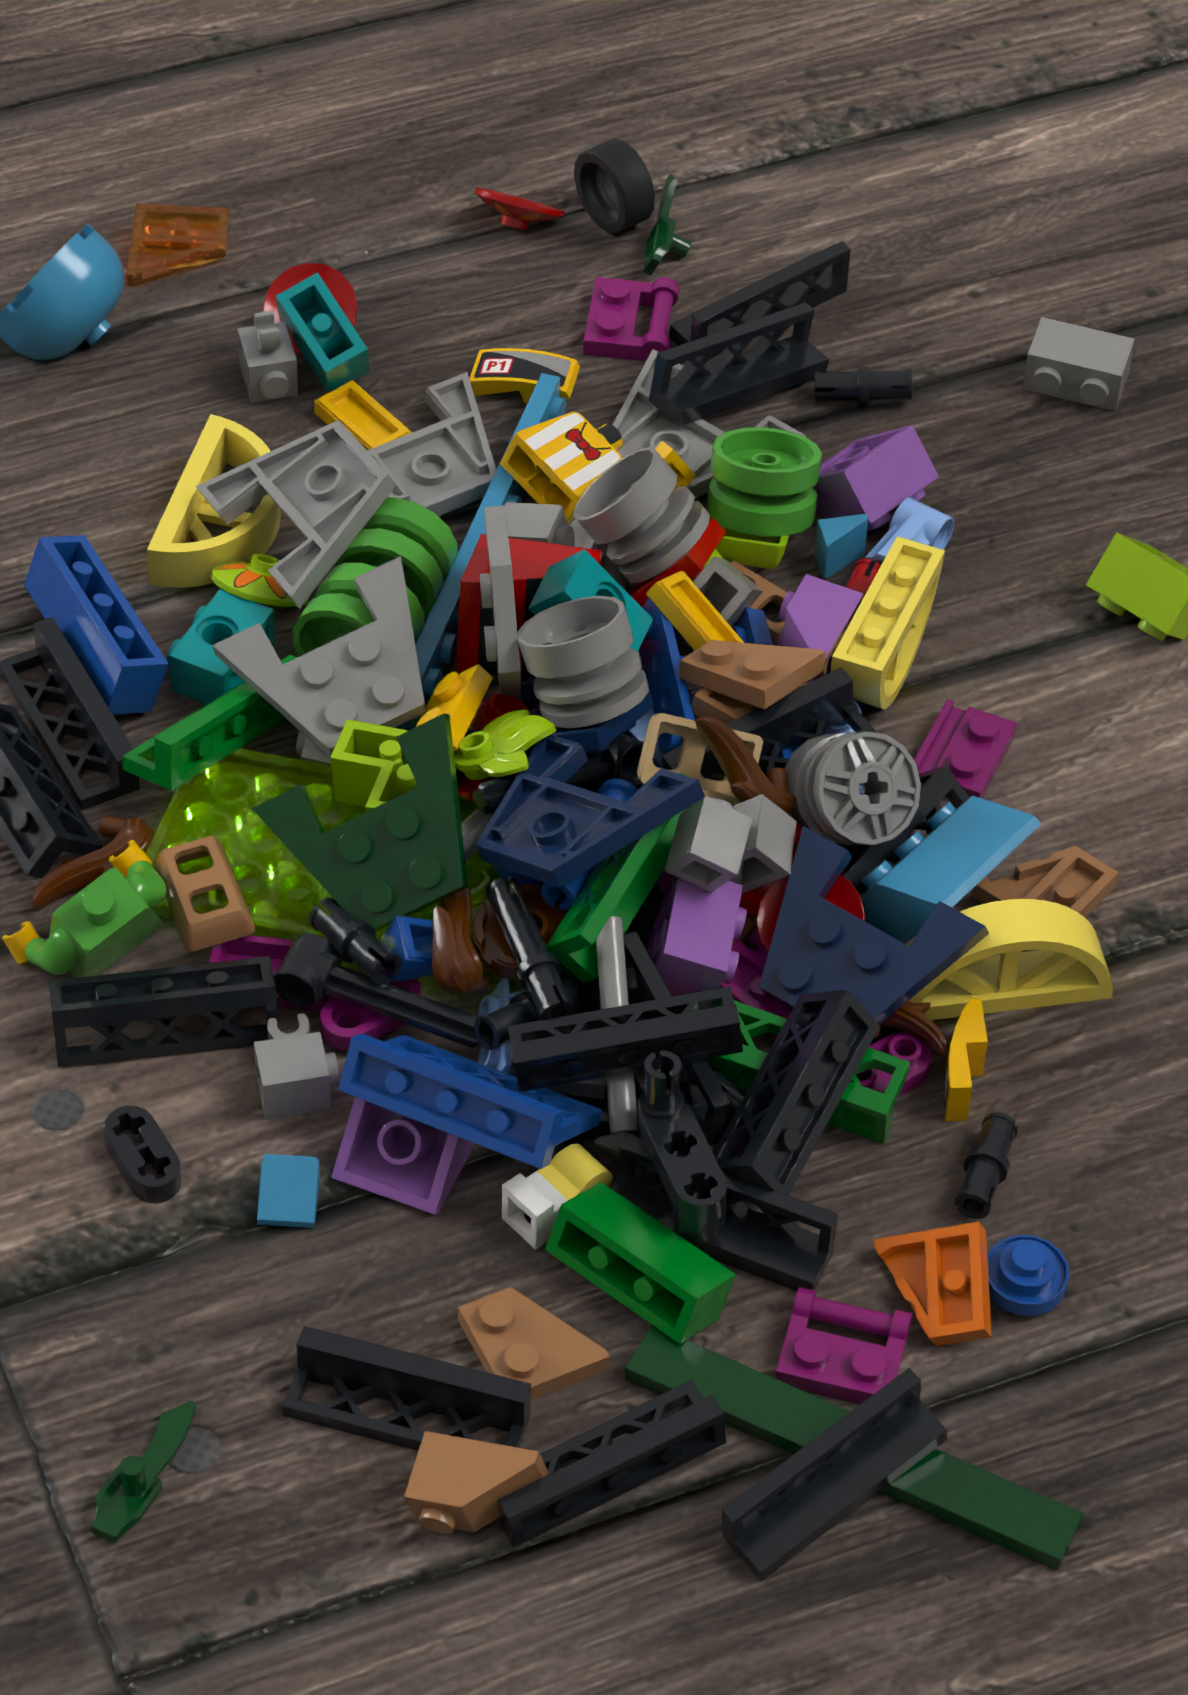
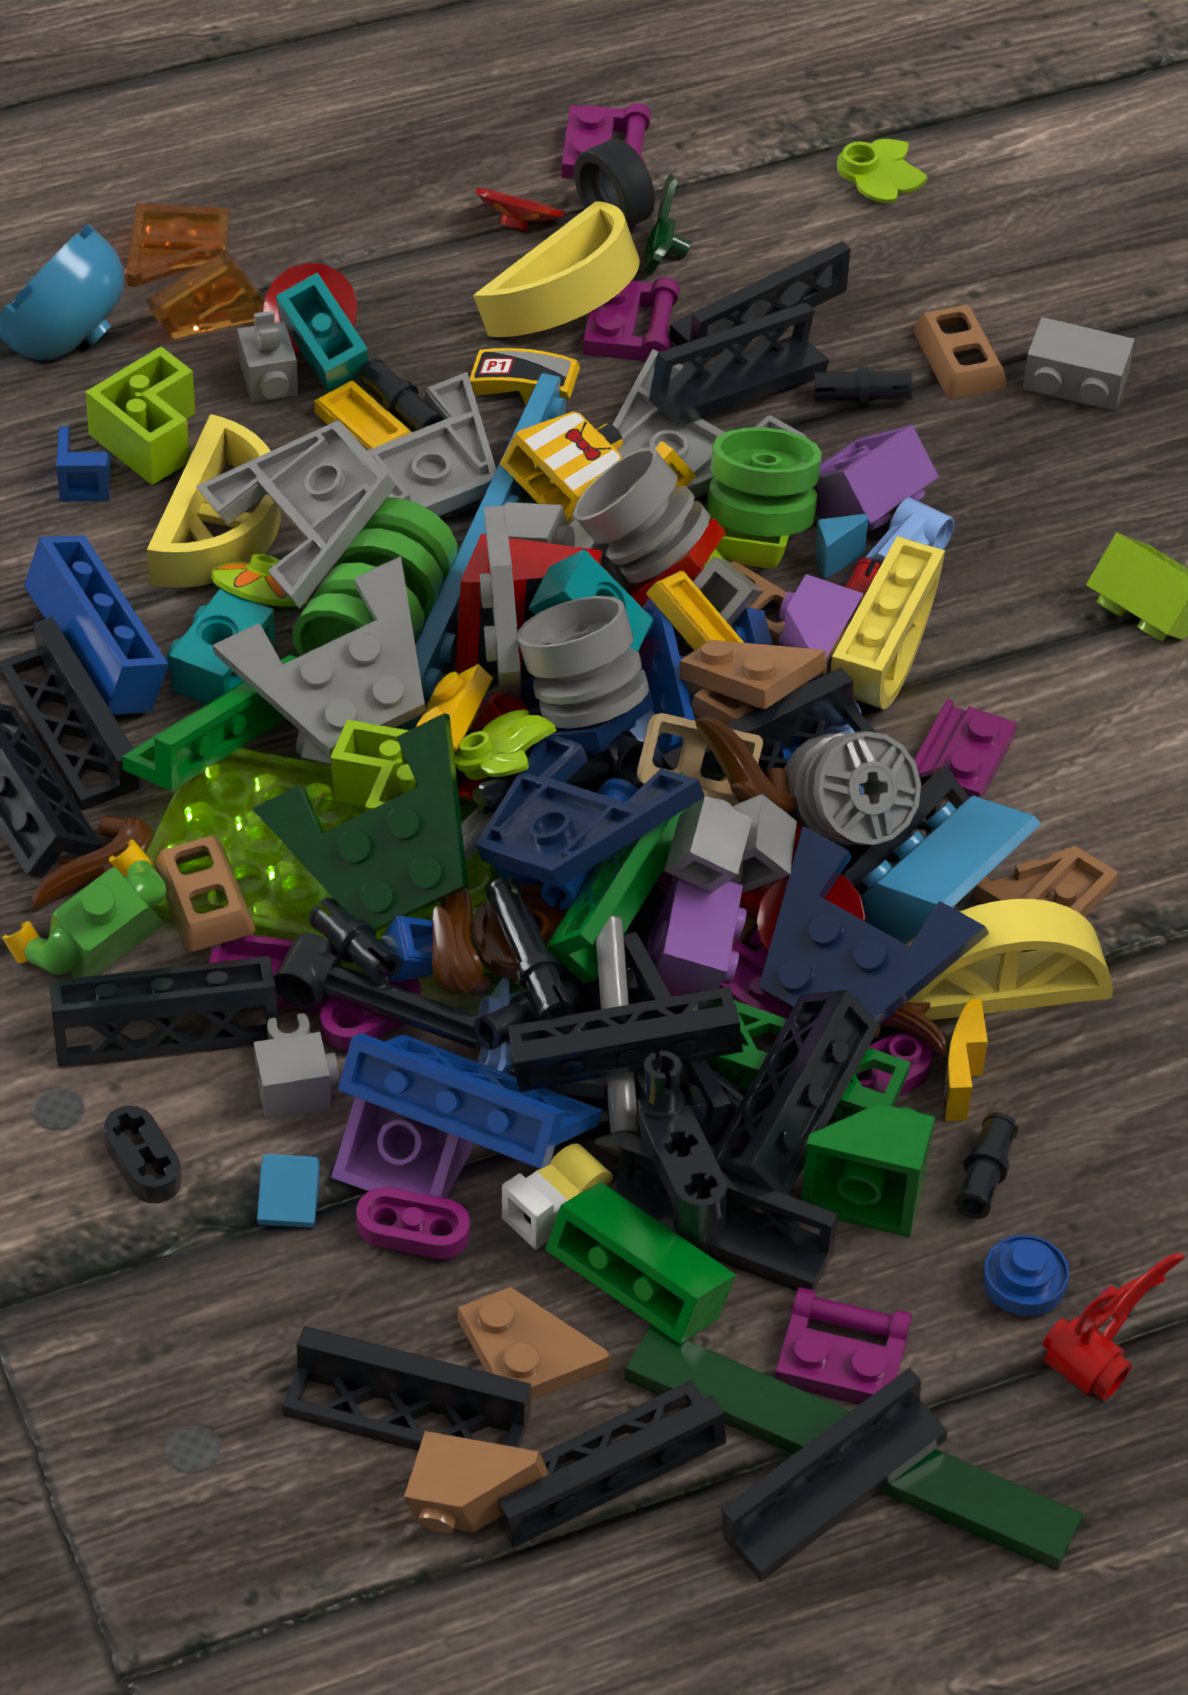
(81, 474): none -> blue panel
(134, 1482): dark green piece -> none
(145, 414): none -> lime brick
(207, 299): none -> clear orange wing
(397, 395): none -> black pin
(415, 1222): none -> magenta plate
(562, 276): none -> light yellow window
(594, 125): none -> magenta plate
(870, 1167): none -> green slope
(880, 169): none -> lime plate
(939, 347): none -> medium nougat piece
(943, 1279): orange wing -> none
(1091, 1357): none -> red plant

